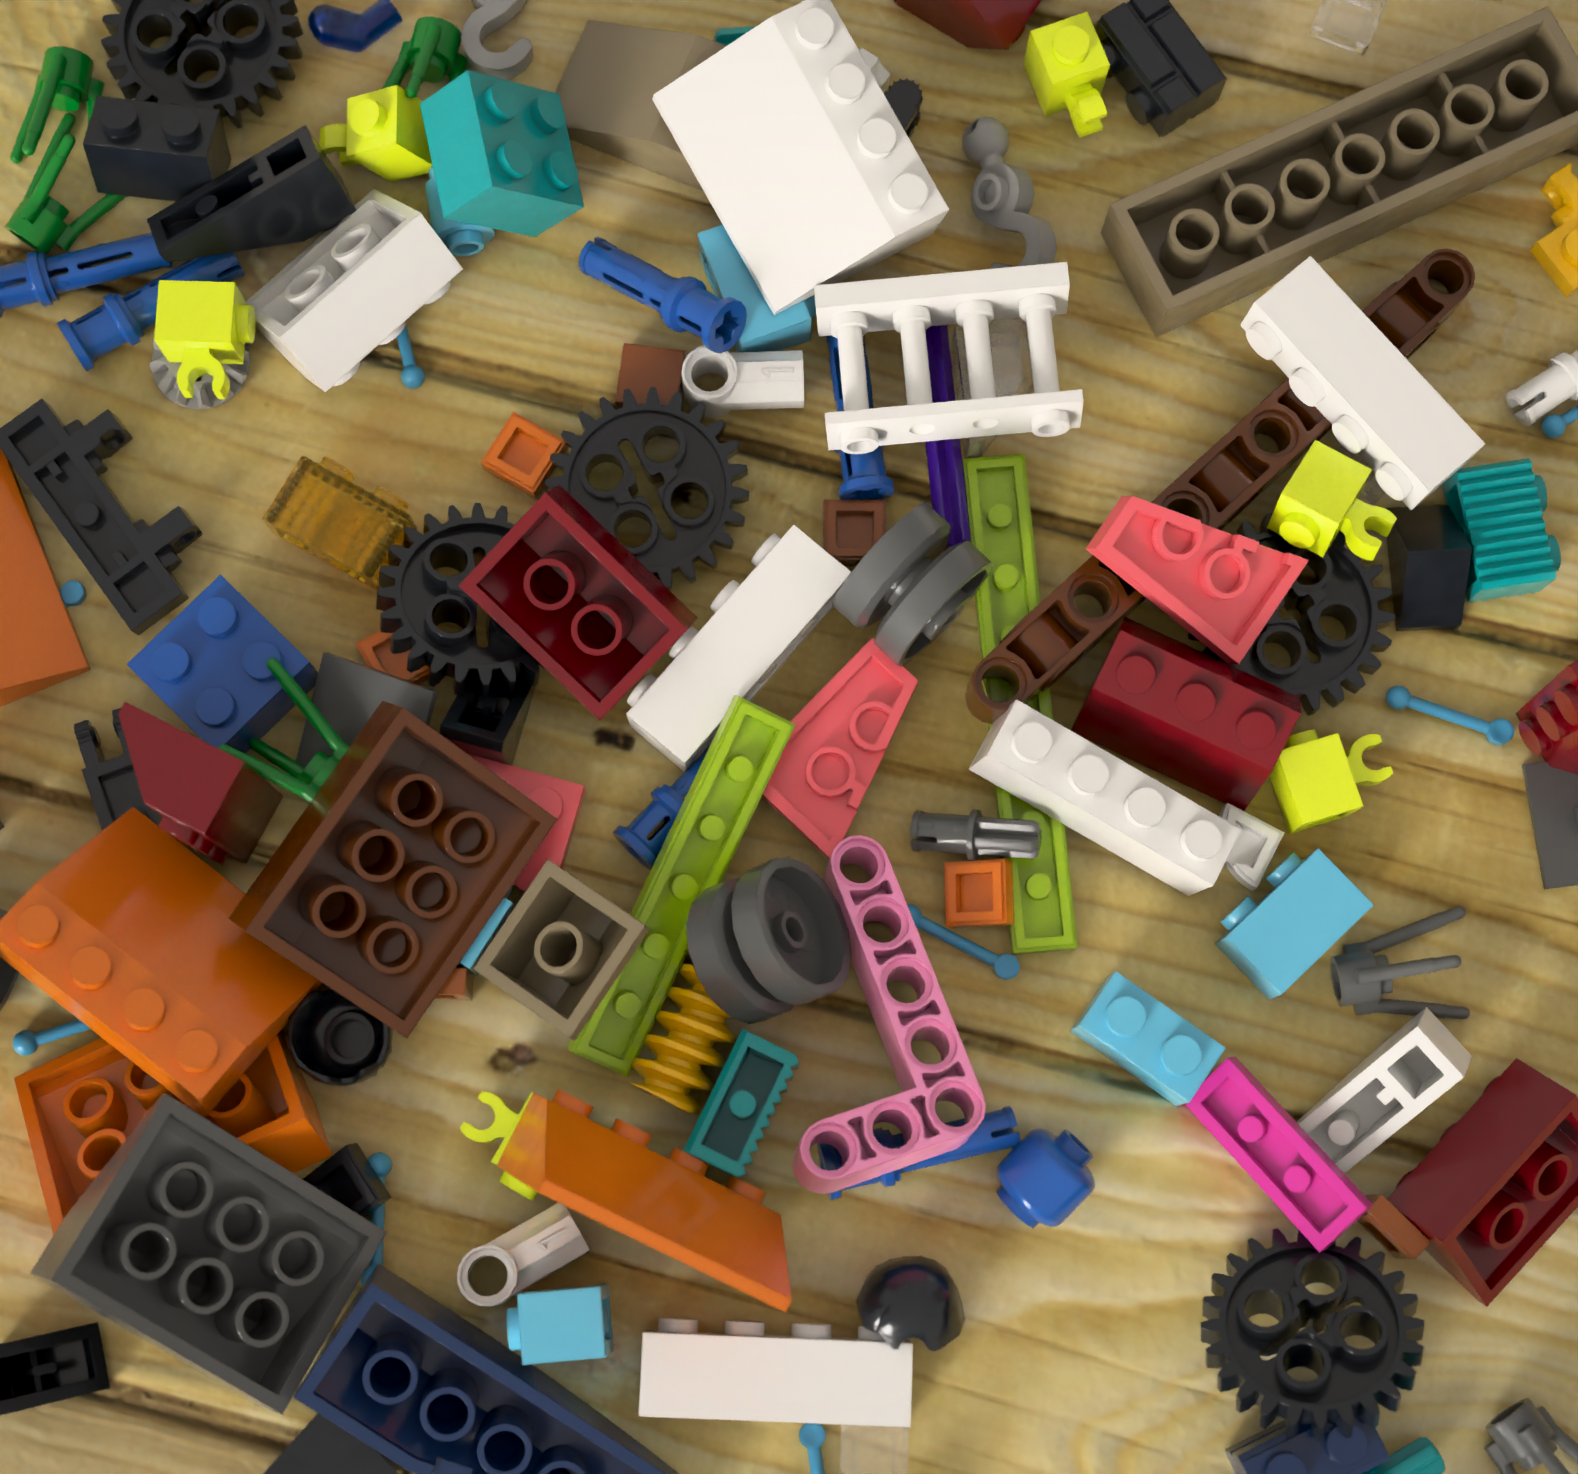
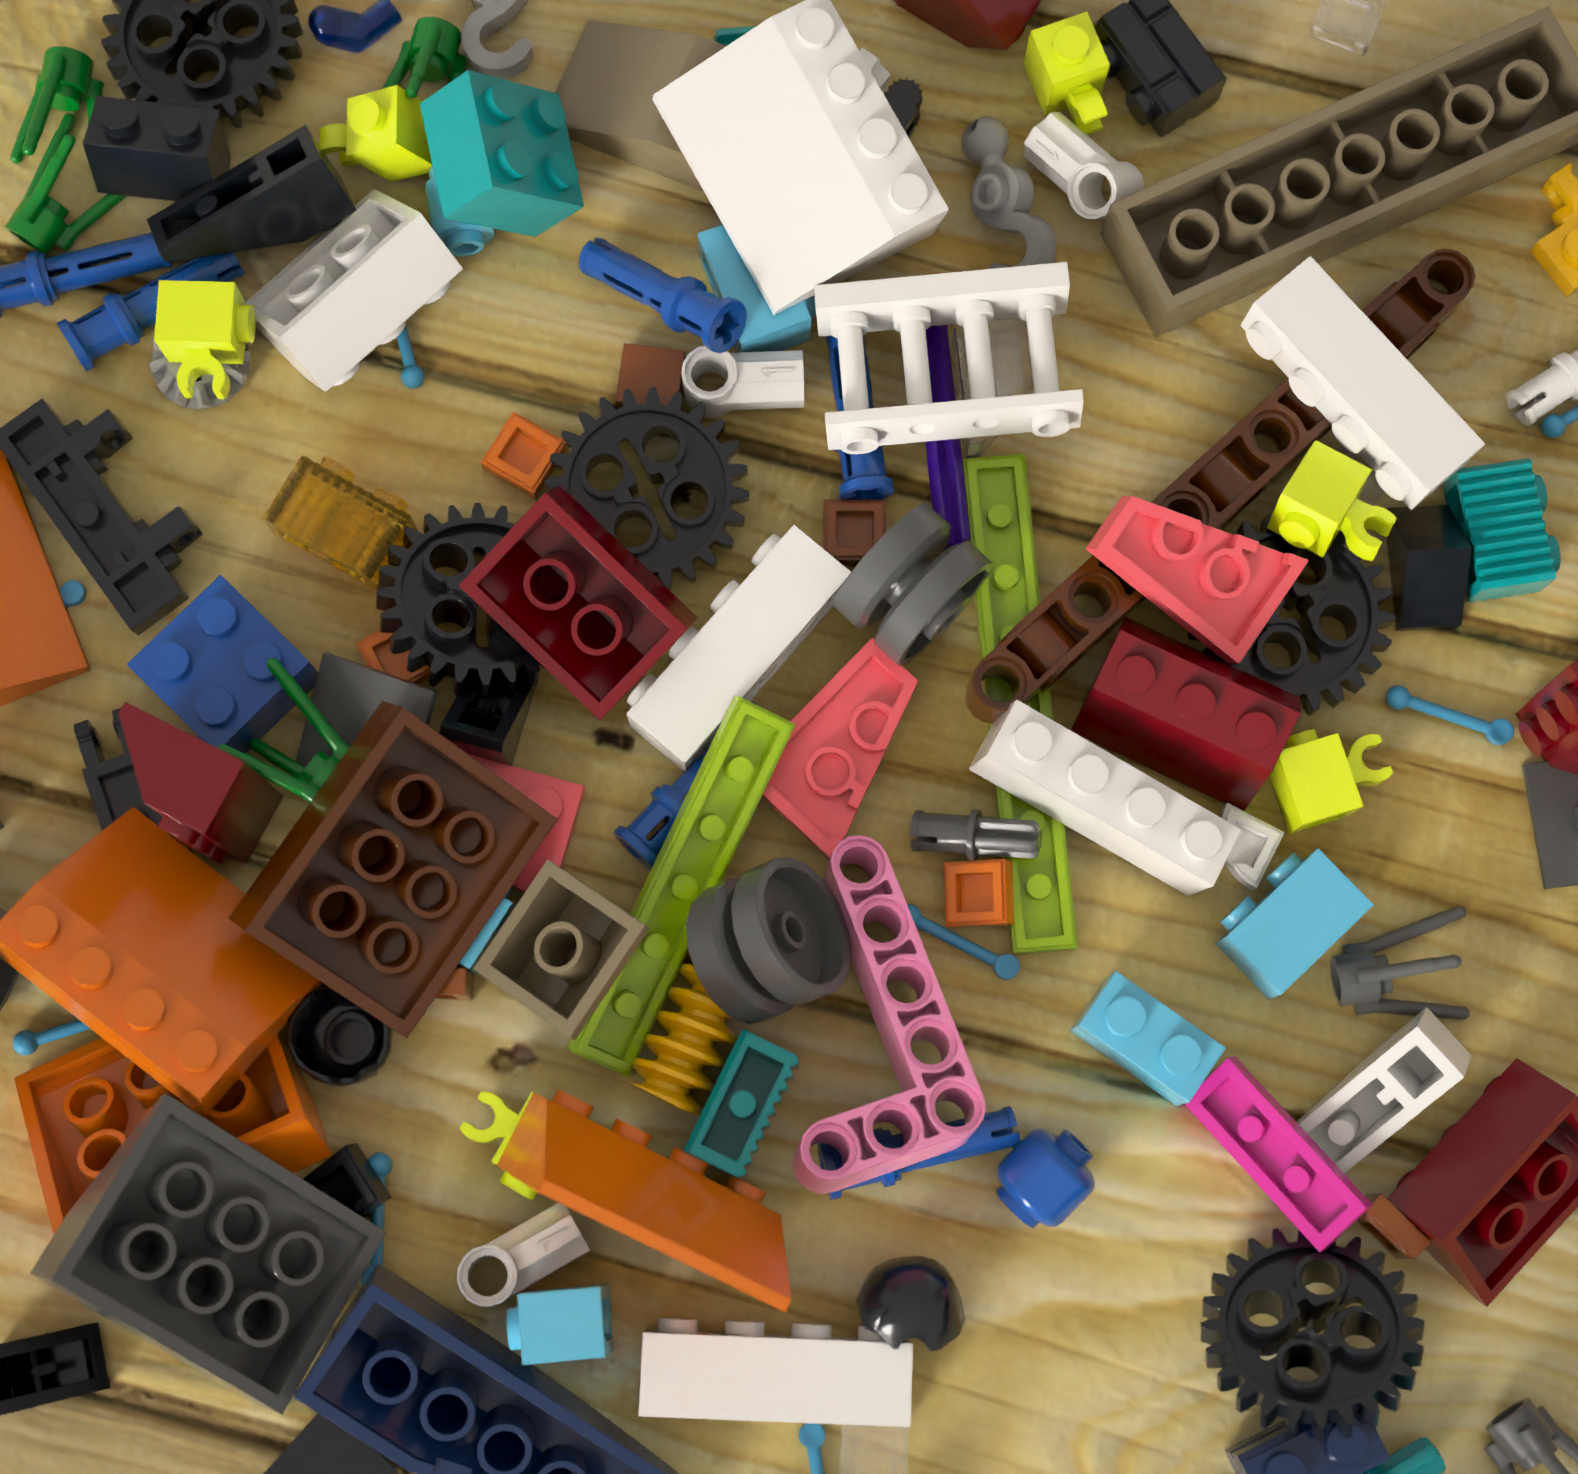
(1079, 166): none -> white piece

